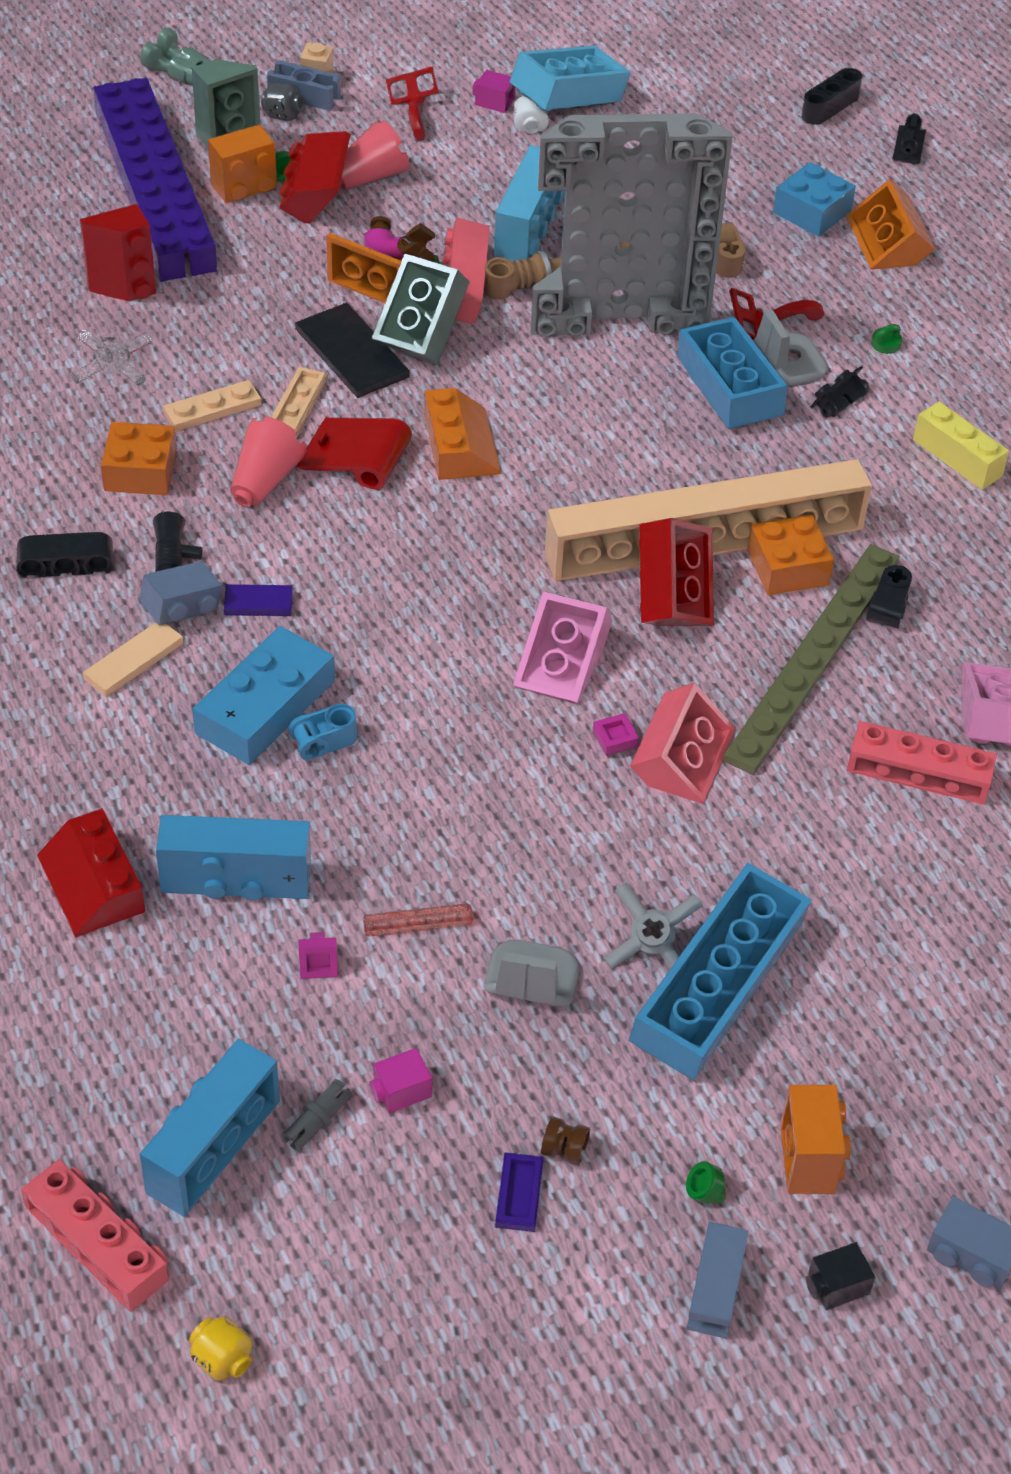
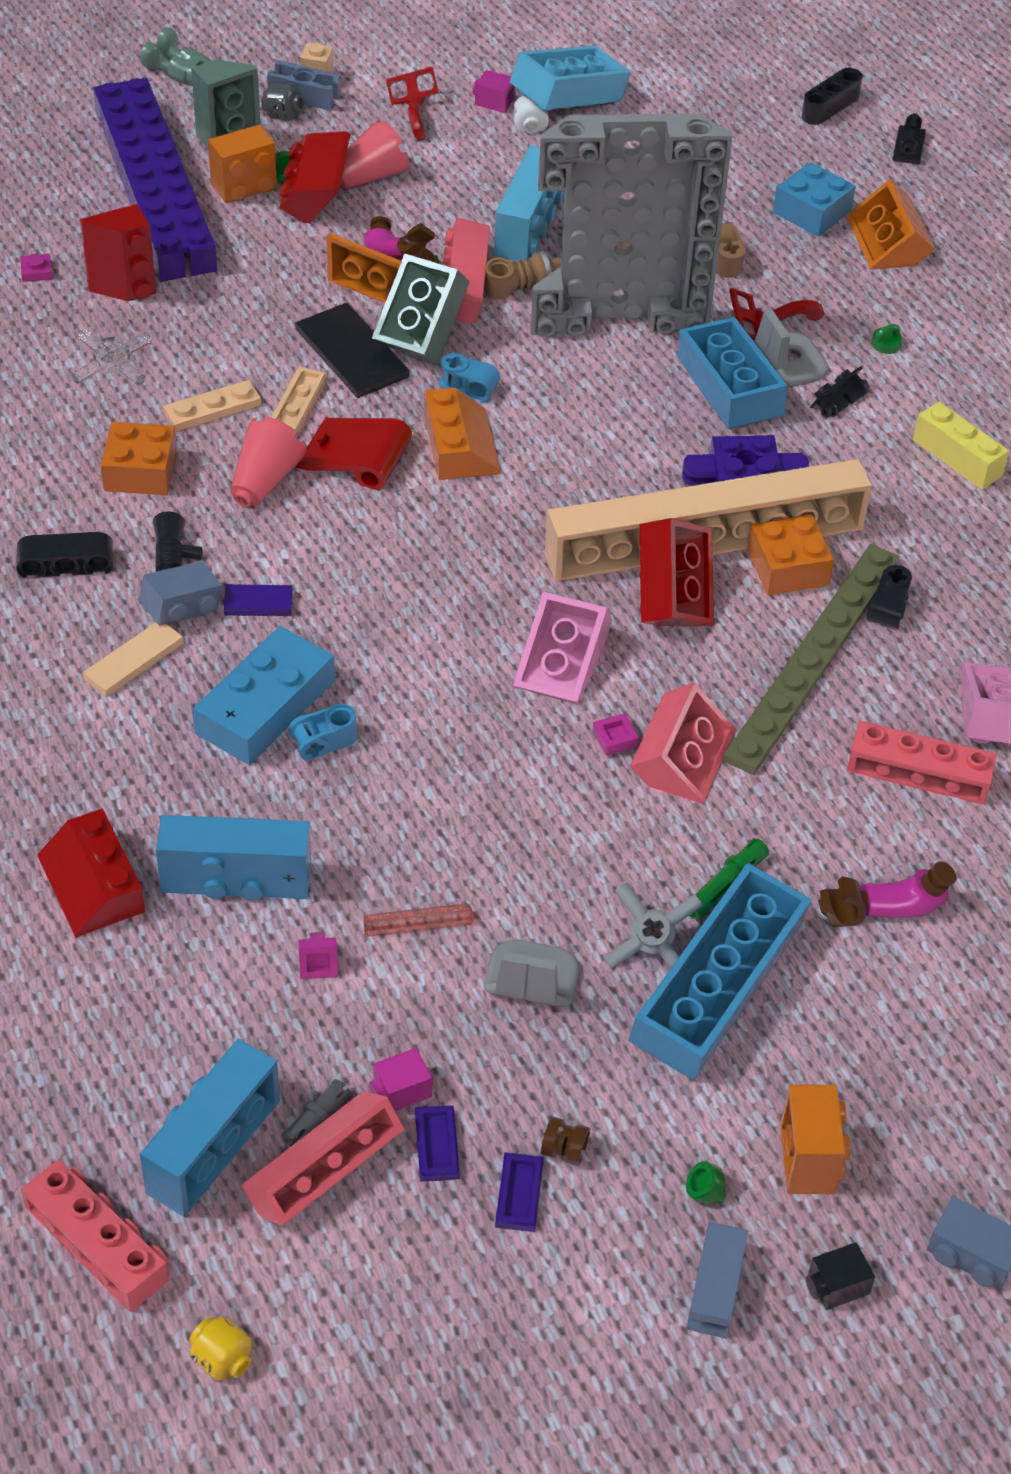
(36, 267): none -> dark pink plate
(322, 1157): none -> coral brick
(437, 1143): none -> dark purple tile
(470, 377): none -> dark azure piece
(717, 886): none -> green pin
(739, 458): none -> dark purple brick
(898, 899): none -> piece

